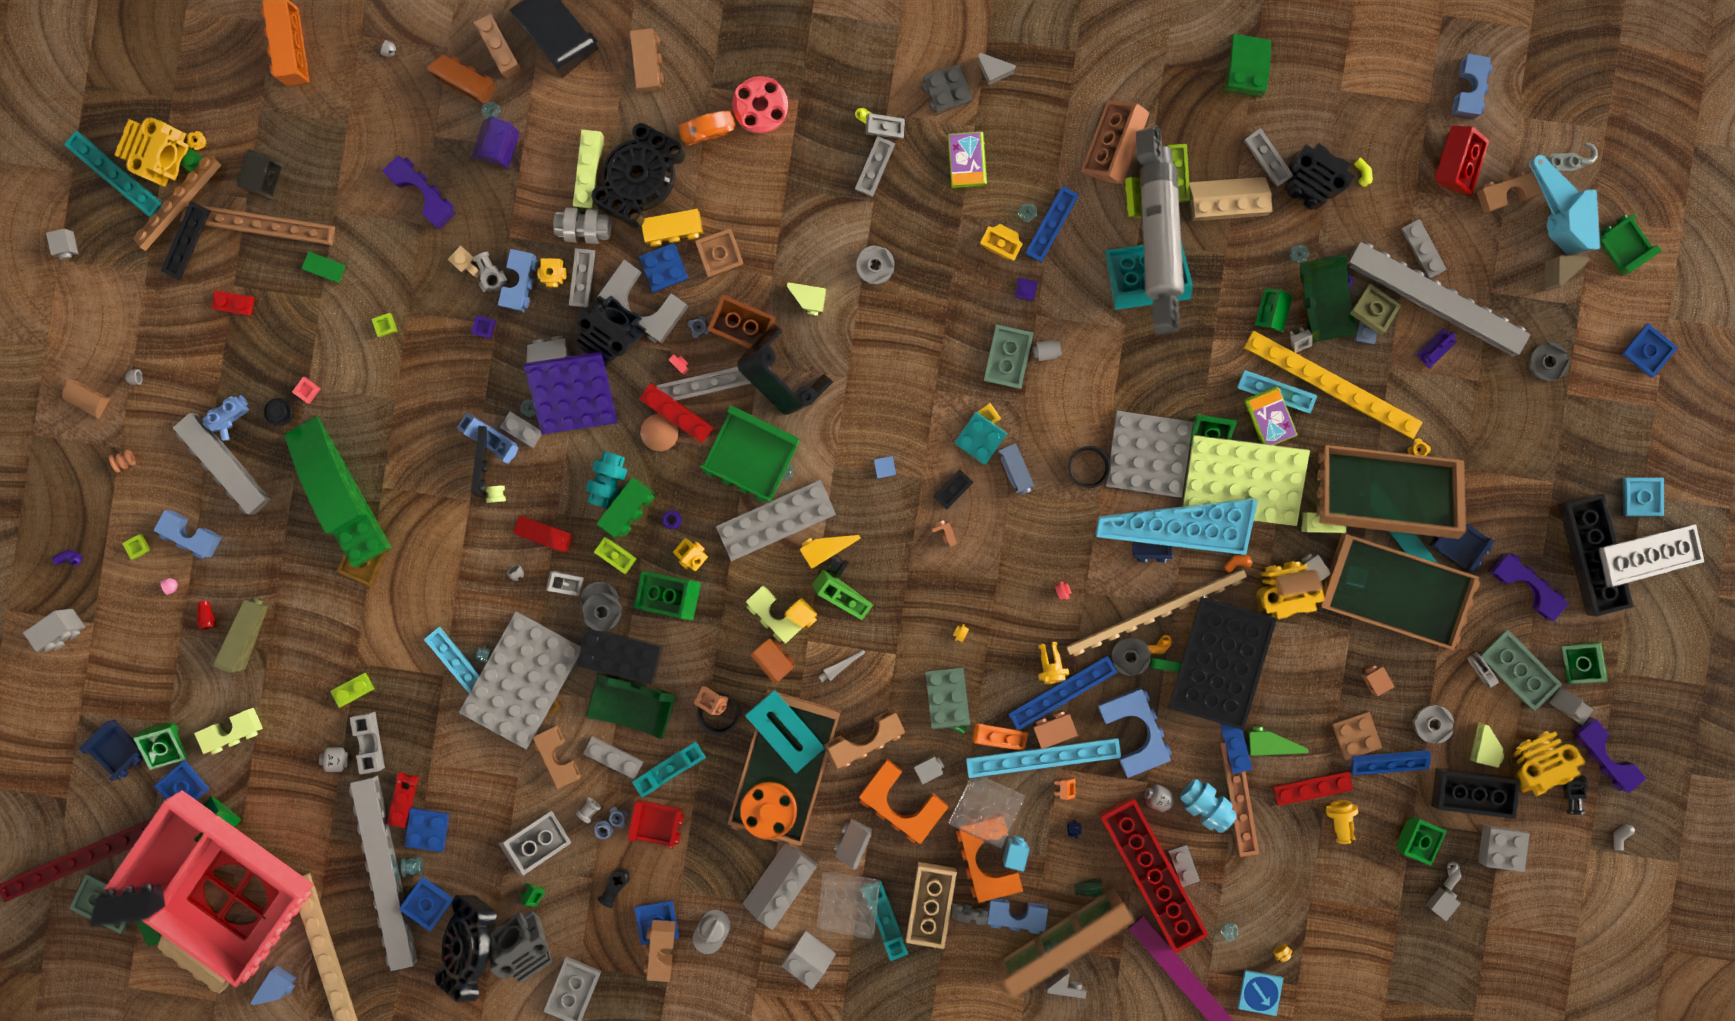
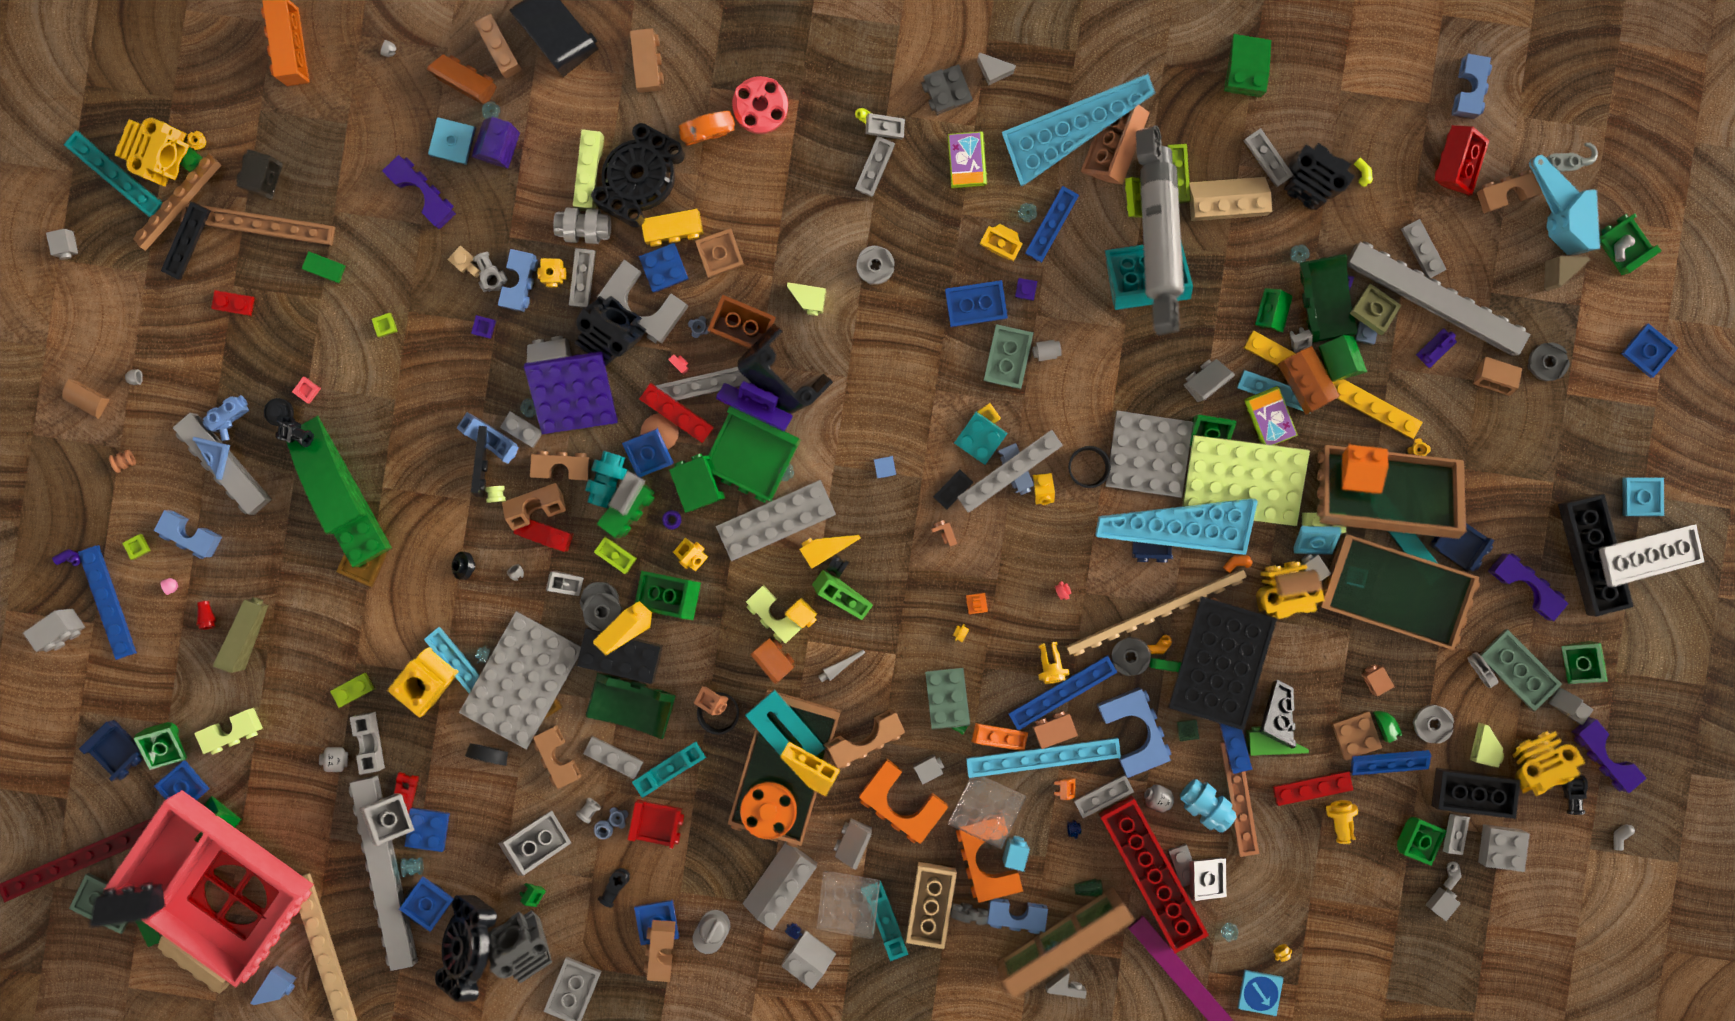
(107, 602): none -> blue plate
(214, 454): none -> medium blue tile
(291, 431): none -> black connector
(387, 819): none -> light grey brick
(435, 675): none -> yellow piece
(451, 141): none -> medium azure plate
(463, 565): none -> black plate
(487, 754): none -> black tyre
(518, 509): none -> medium nougat arch
(543, 465): none -> medium nougat arch
(624, 628): none -> yellow slope
(627, 493): none -> light grey panel
(647, 453): none -> blue plate
(695, 483): none -> green panel
(755, 403): none -> dark purple bracket
(793, 931): none -> clear blue plate
(812, 770): none -> yellow slope
(976, 303): none -> blue plate
(976, 603): none -> orange tile
(1010, 471): none -> light grey plate
(1044, 489): none -> yellow bracket
(1053, 136): none -> medium azure wing
(1103, 796): none -> light grey plate
(1187, 730): none -> clear green plate
(1207, 380): none -> light grey slope
(1207, 878): none -> plate
(1278, 715): none -> wing
(1308, 380): none -> dark orange slope
(1316, 540): none -> medium azure tile
(1342, 358): none -> green slope
(1364, 469): none -> orange slope
(1387, 725): none -> green brick
(1456, 834): none -> light grey plate
(1498, 376): none -> medium nougat brick
(1620, 246): none -> light grey arm

